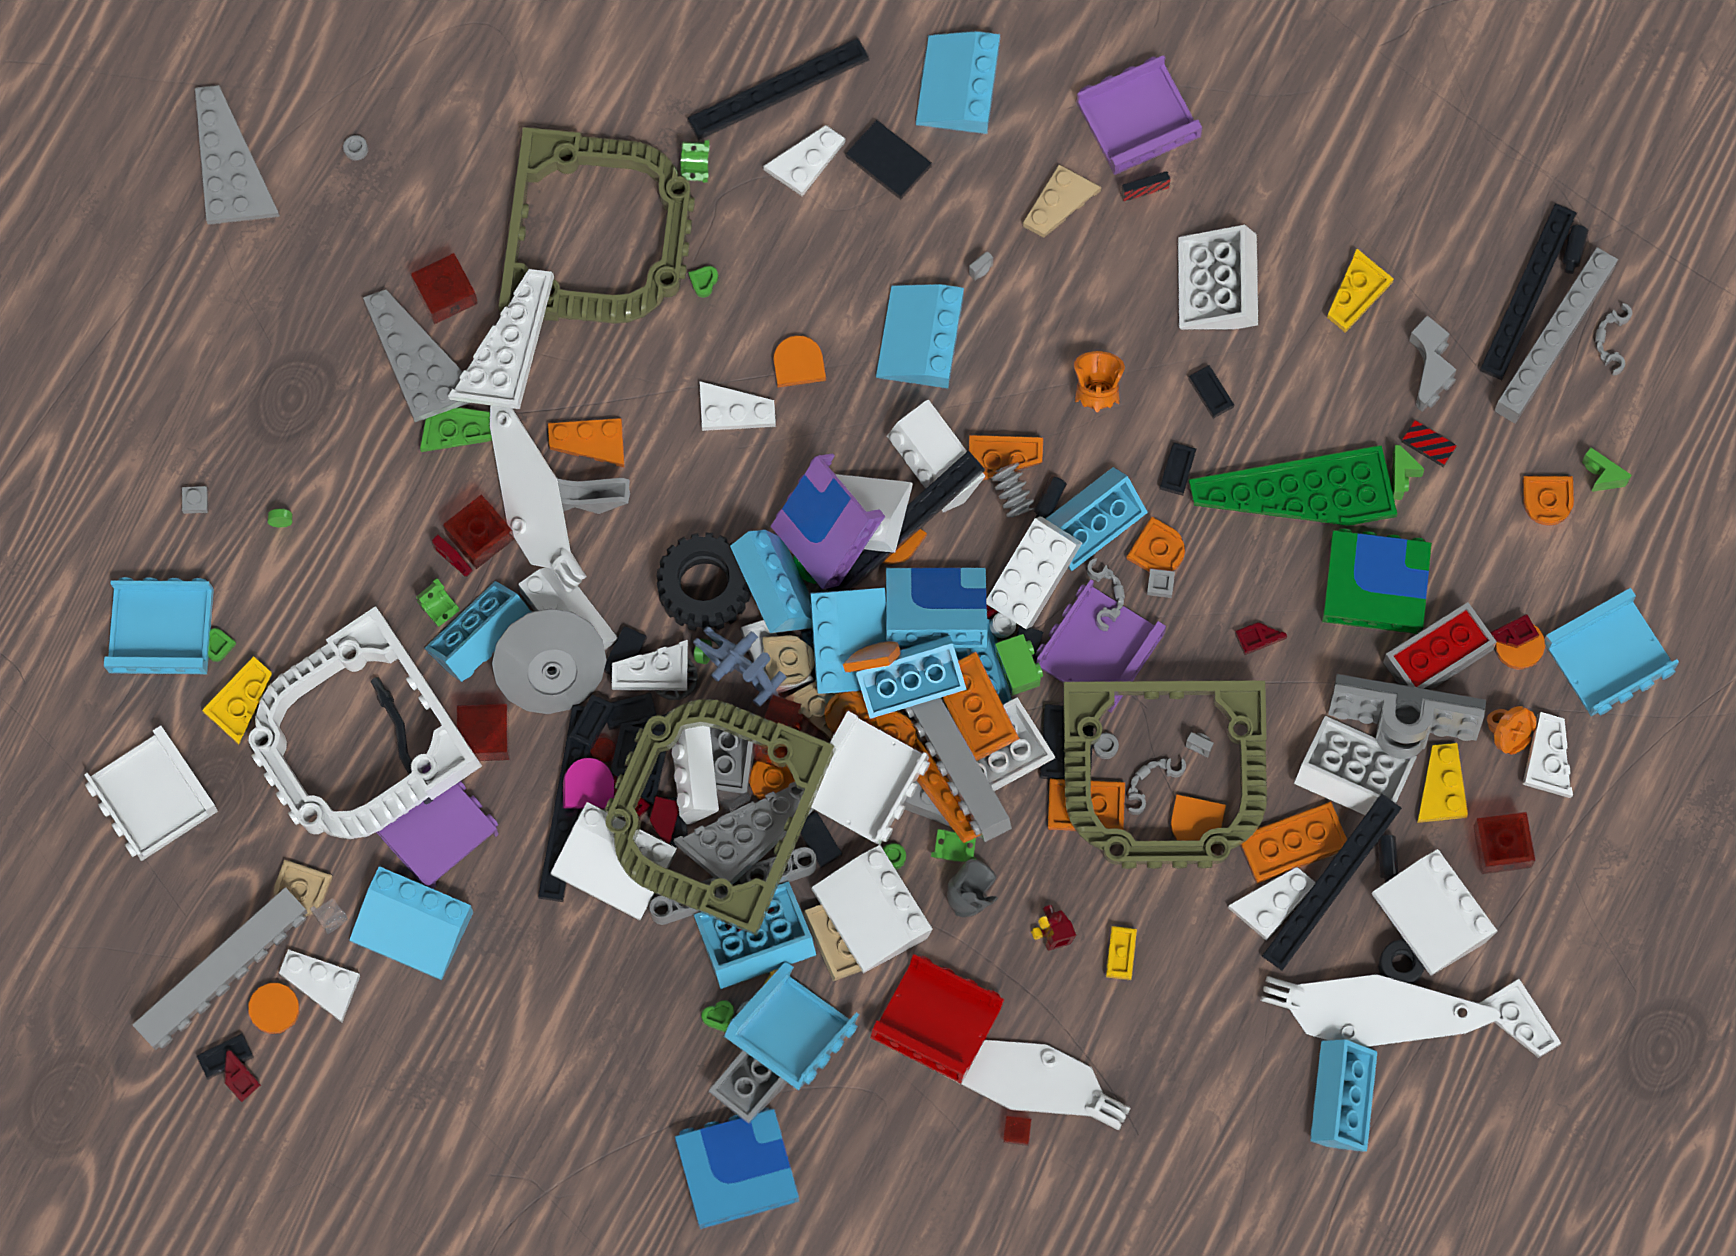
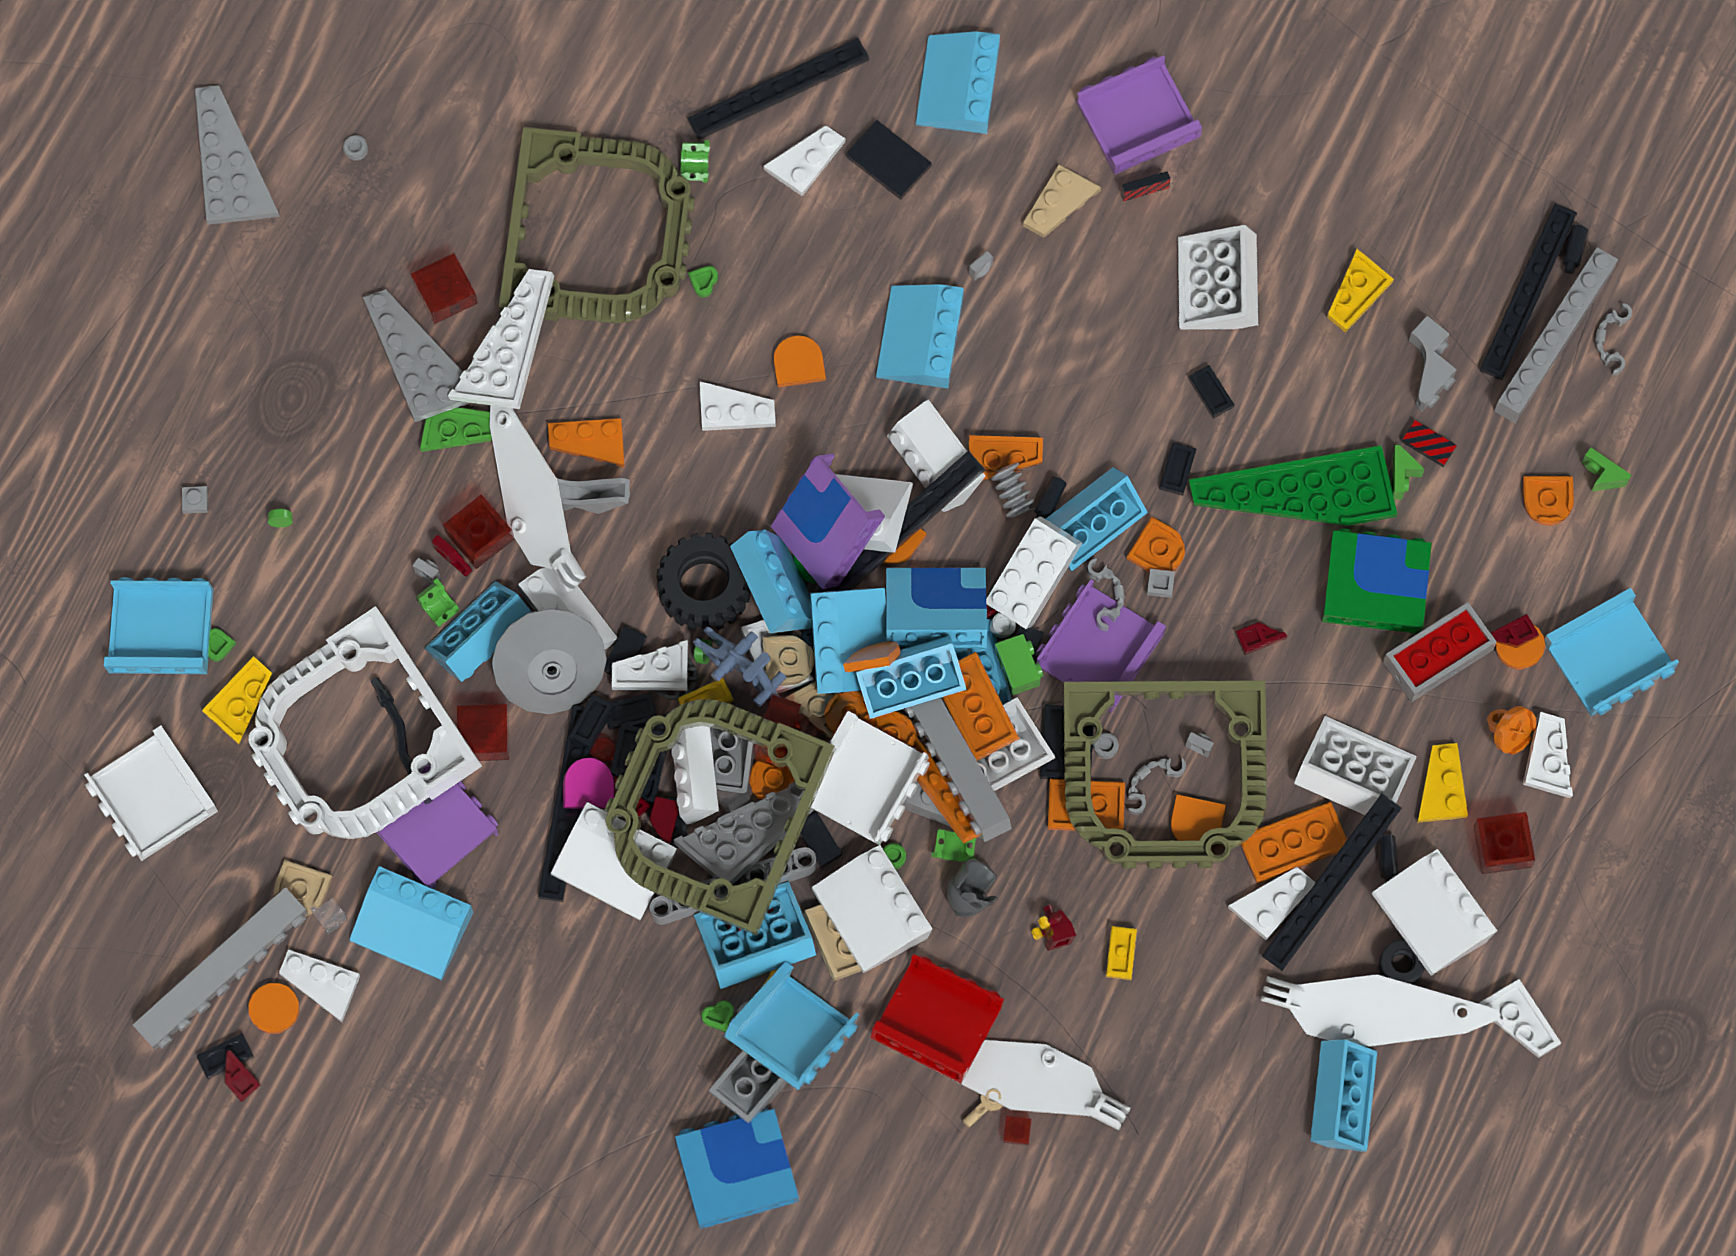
(426, 570): none -> light grey plate
(716, 691): none -> yellow plate
(985, 1105): none -> tan plate
(1098, 379): orange hat -> none
(1406, 713): light grey piece -> none

